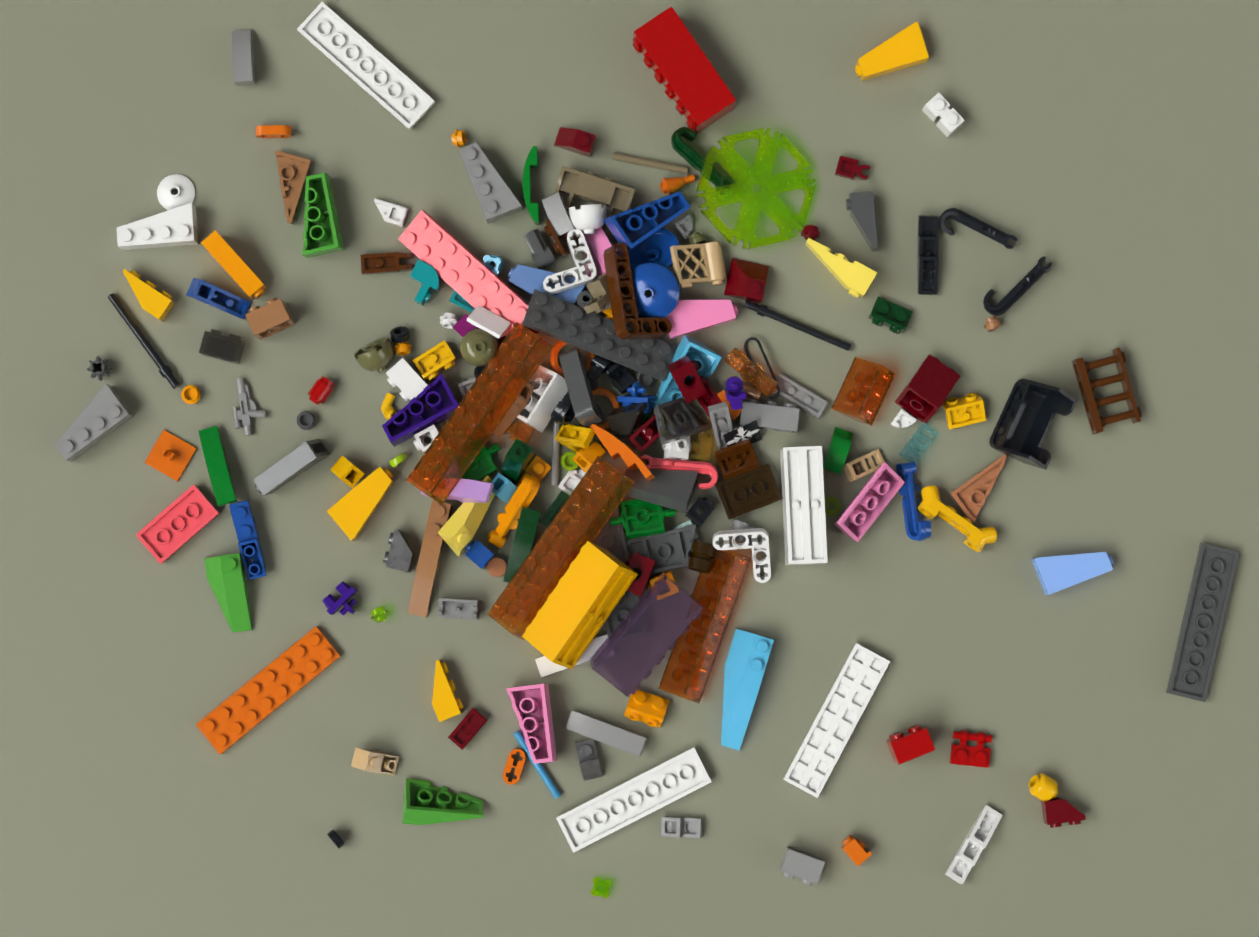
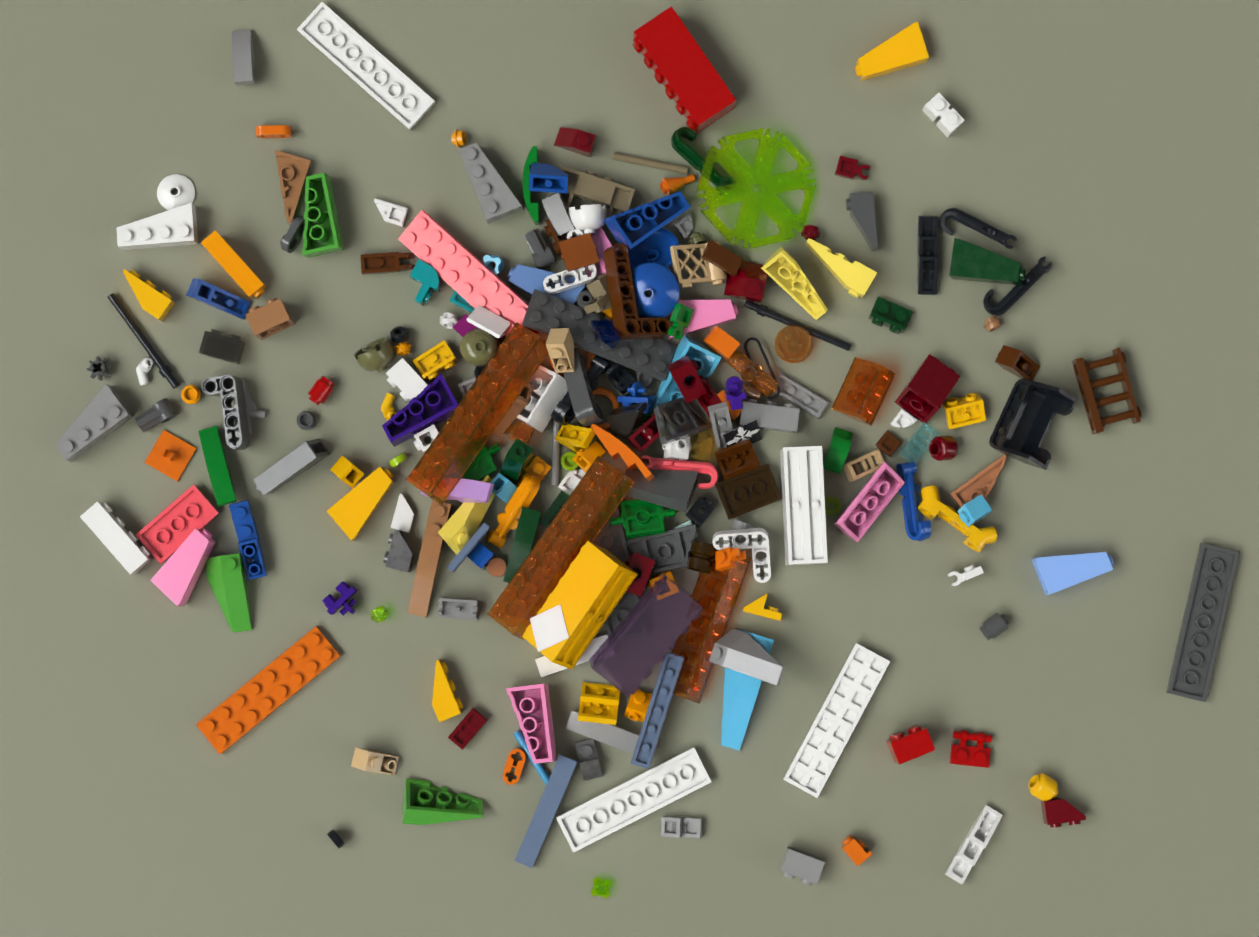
(116, 538): none -> white brick
(143, 369): none -> white arm
(159, 413): none -> dark grey piece
(184, 567): none -> bright pink slope
(230, 413): none -> dark grey beam
(294, 235): none -> dark grey plate
(403, 515): none -> white tile
(467, 549): none -> sand blue tile
(546, 810): none -> sand blue tile
(547, 179): none -> blue slope
(549, 628): none -> white sticker
(561, 349): none -> tan slope
(578, 252): none -> dark orange piece
(598, 703): none -> yellow slope
(606, 332): none -> clear blue slope
(657, 710): none -> sand blue tile
(680, 318): none -> green plate
(721, 342): none -> orange brick
(722, 258): none -> reddish brown tile
(727, 557): none -> orange plate
(743, 654): none -> light grey wedge
(757, 608): none -> yellow slope
(791, 278): none -> light yellow wedge
(793, 344): none -> clear orange tile
(888, 443): none -> reddish brown tile
(943, 448): none -> dark red head
(970, 572): none -> white plate
(974, 510): none -> medium azure brick
(981, 265): none -> dark green slope
(994, 626): none -> dark grey brick
(1017, 363): none -> reddish brown slope

